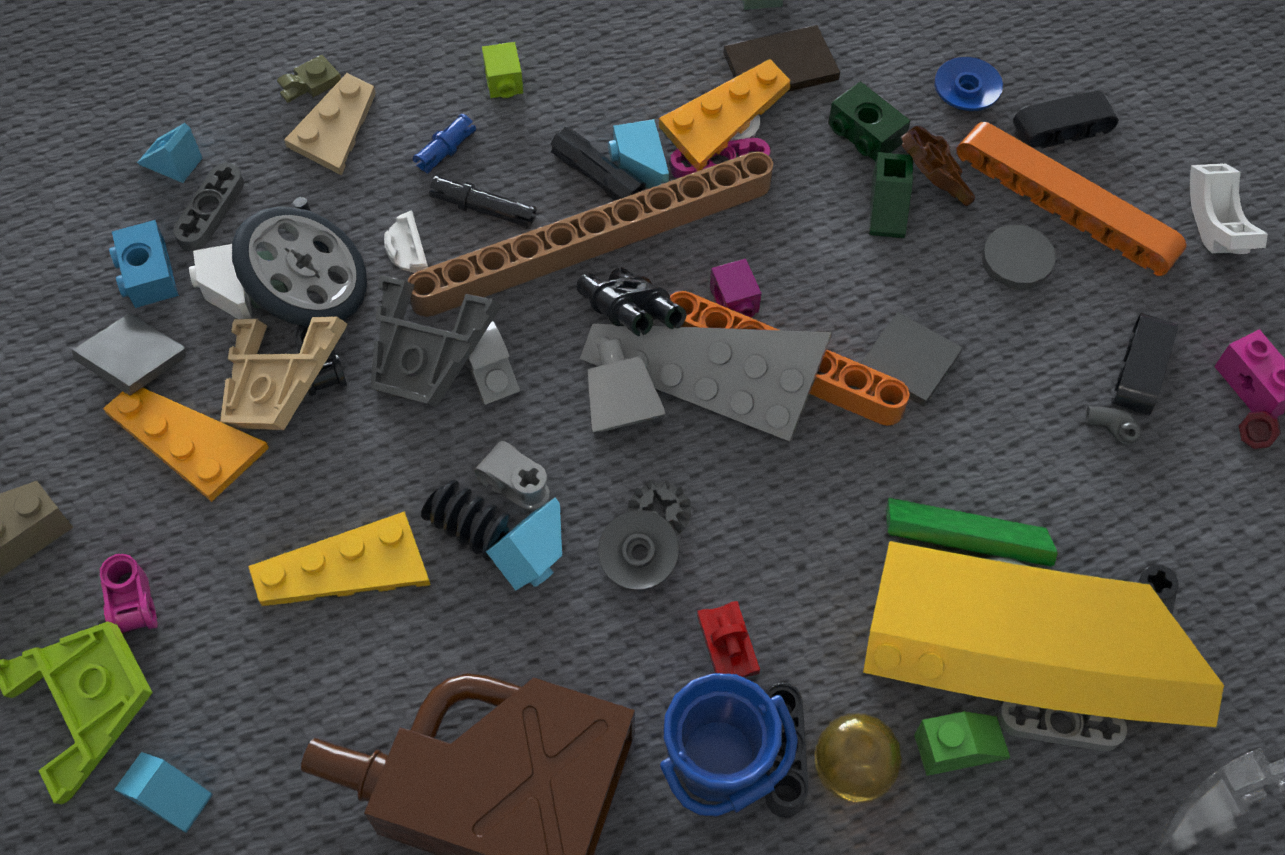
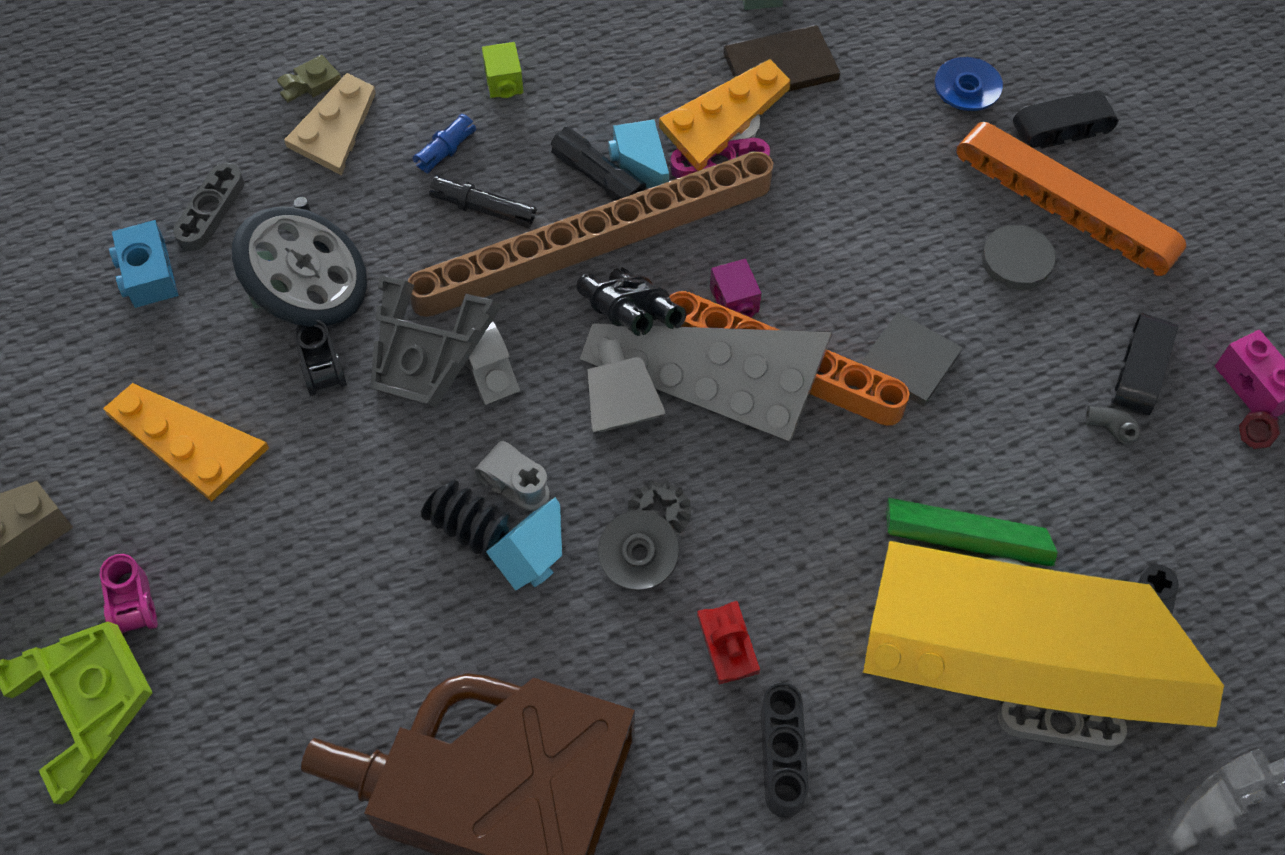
(129, 354): tile -> none
(164, 791): medium azure slope -> none
(173, 154): medium azure slope -> none
(219, 282): white slope -> none
(271, 386): tan wing -> none
(355, 561): yellow wing -> none
(404, 244): white tile -> none
(723, 741): blue piece -> none
(858, 757): clear yellow cylinder -> none
(868, 121): dark green brick -> none
(891, 195): dark green slope -> none
(935, 161): reddish brown tile -> none
(960, 742): bright green slope -> none
(1219, 210): white arch -> none

